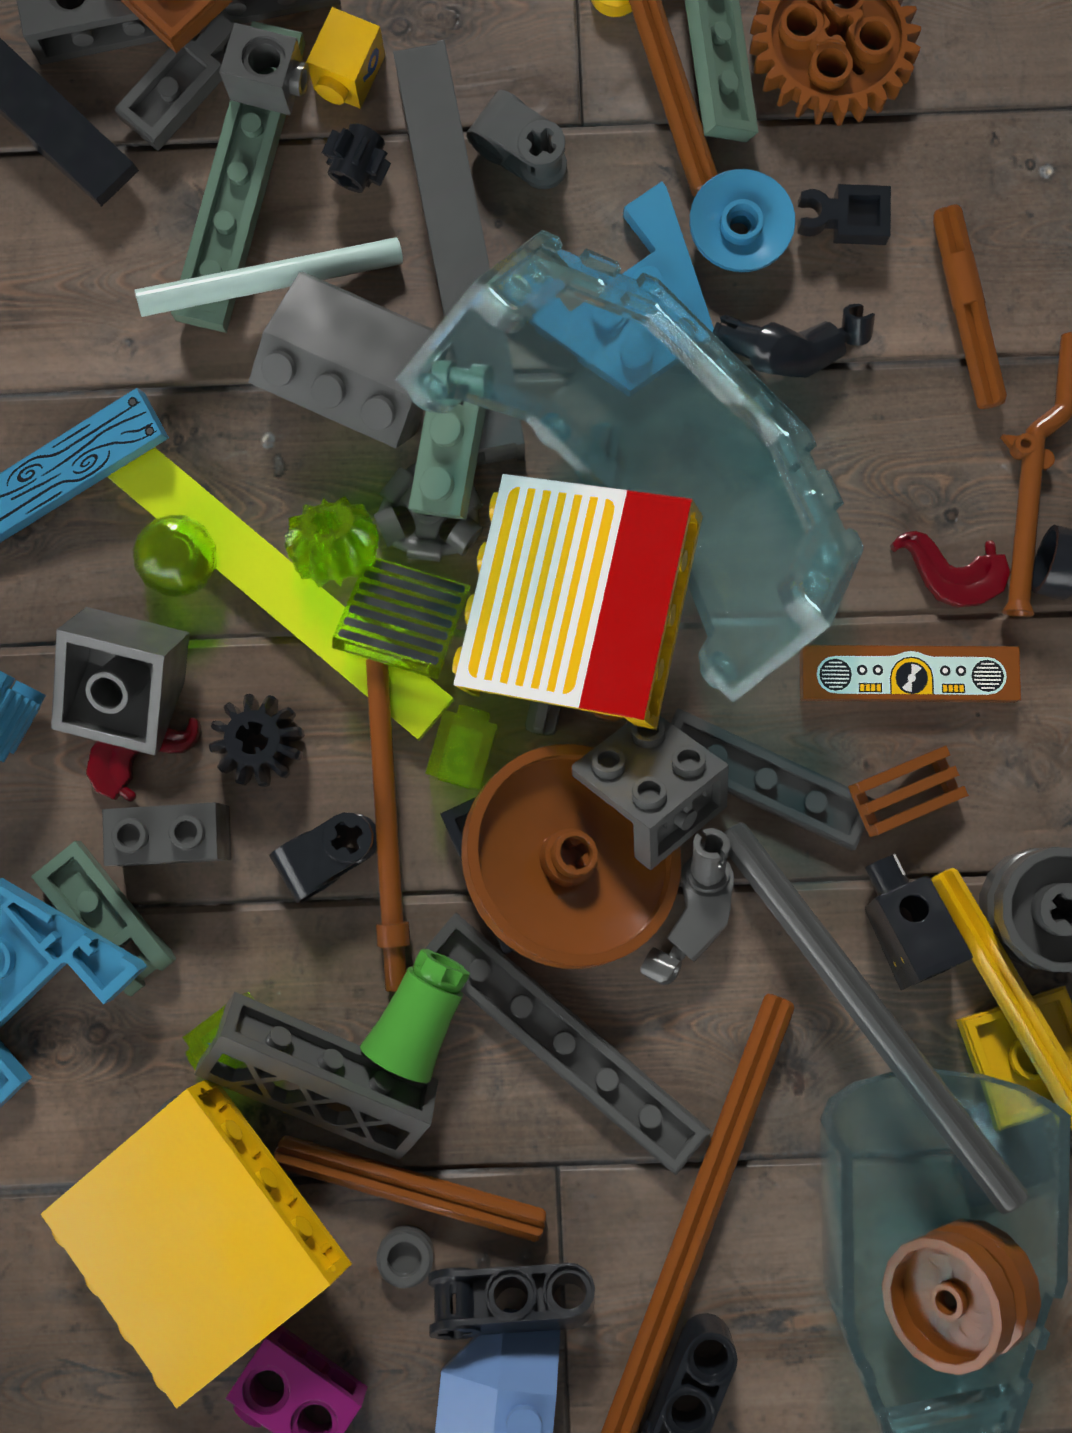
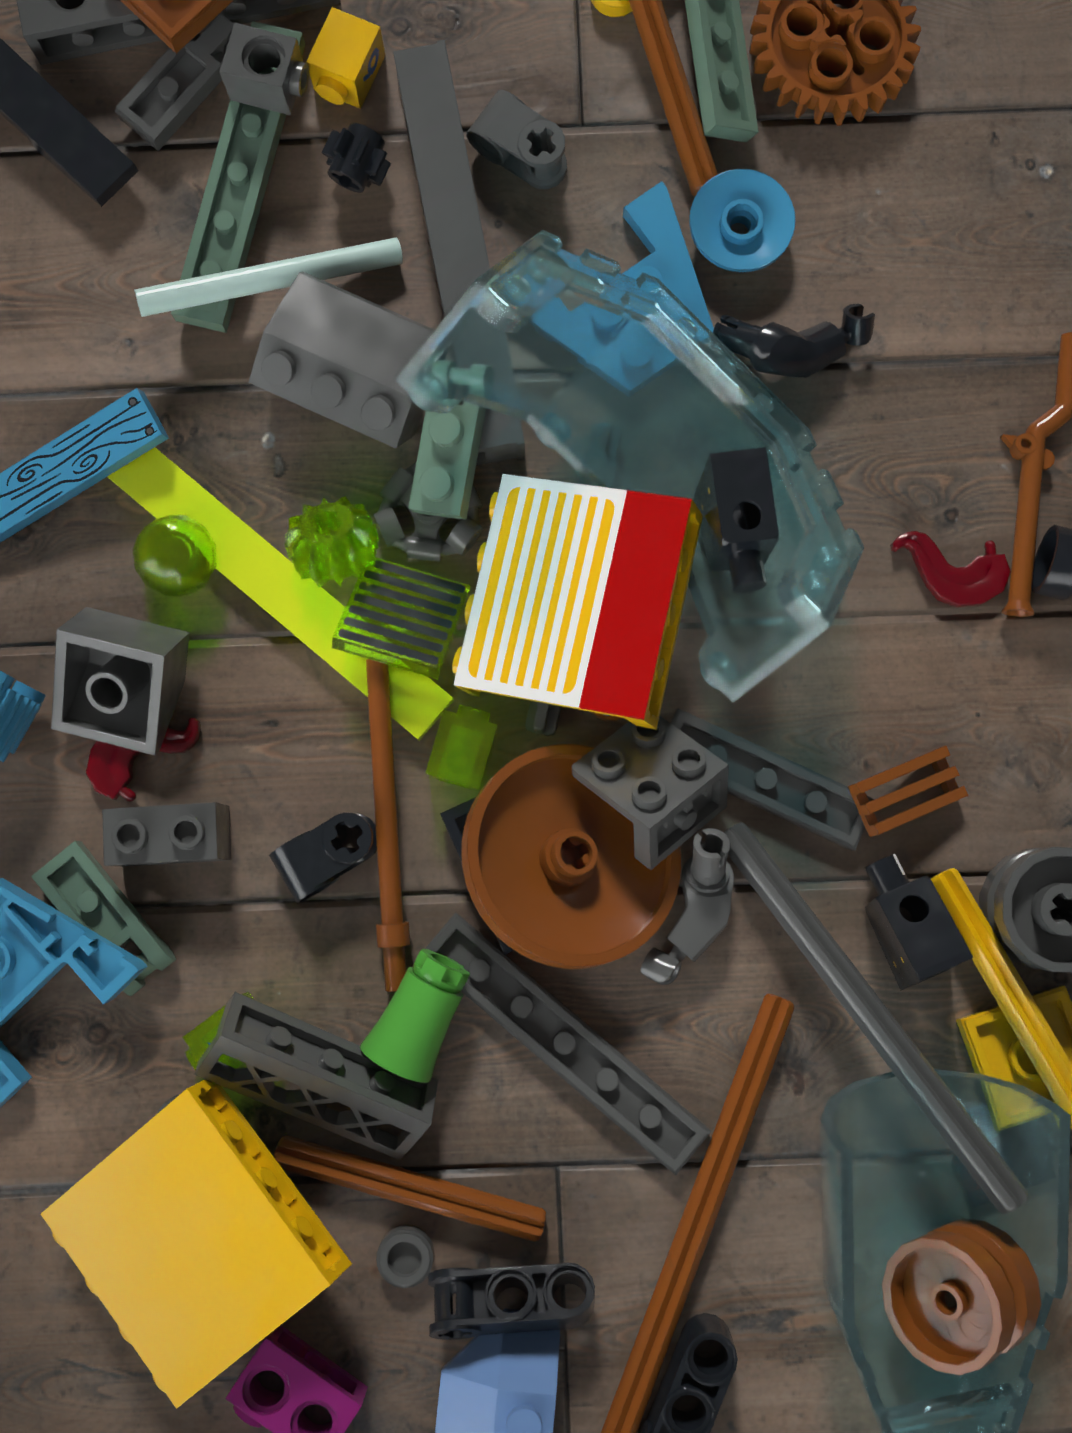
(239, 752): black gear -> none
(738, 515): none -> black torso
(855, 213): black plate -> none
(910, 673): tile -> none
(969, 306): dark orange axle -> none

